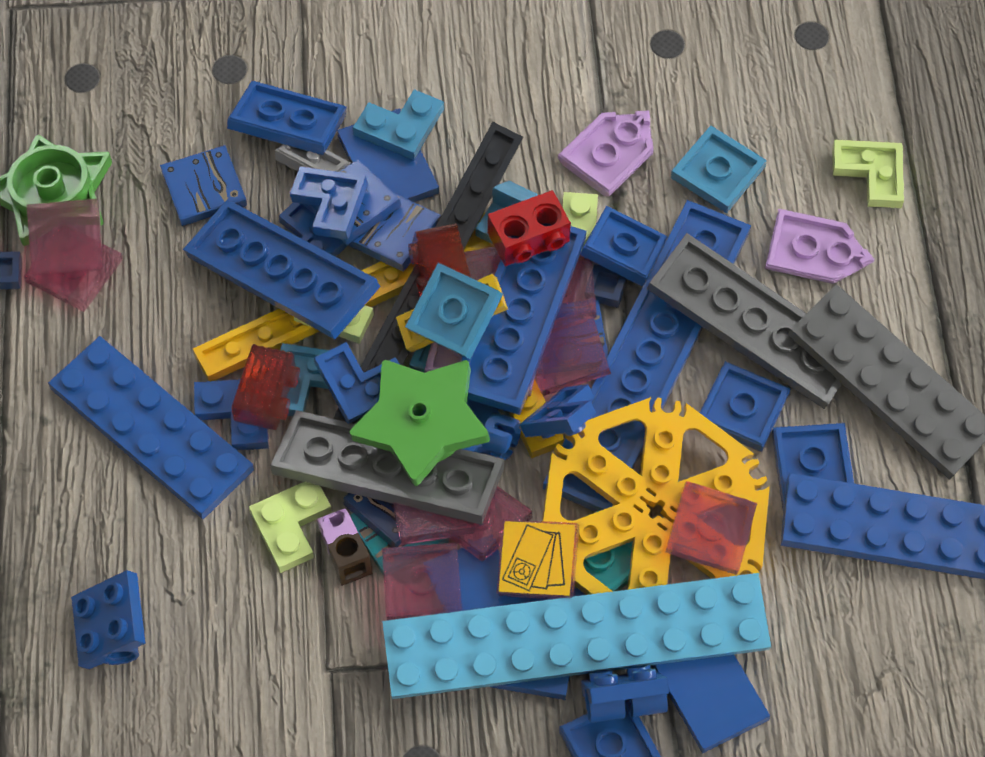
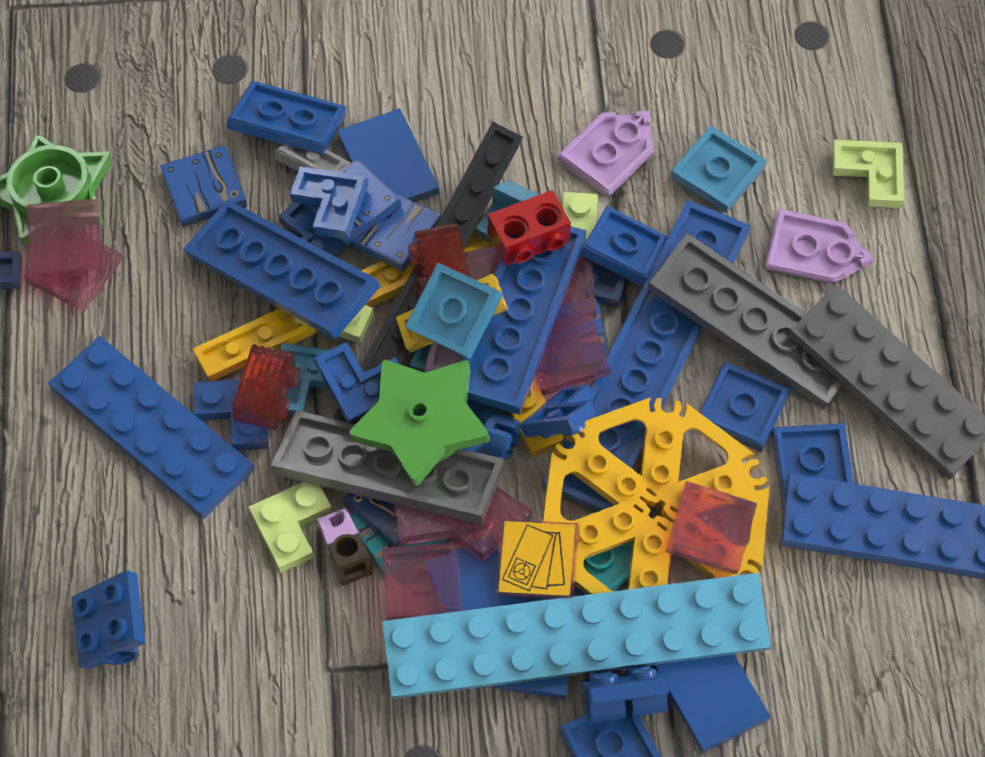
(404, 131): dark azure plate -> none

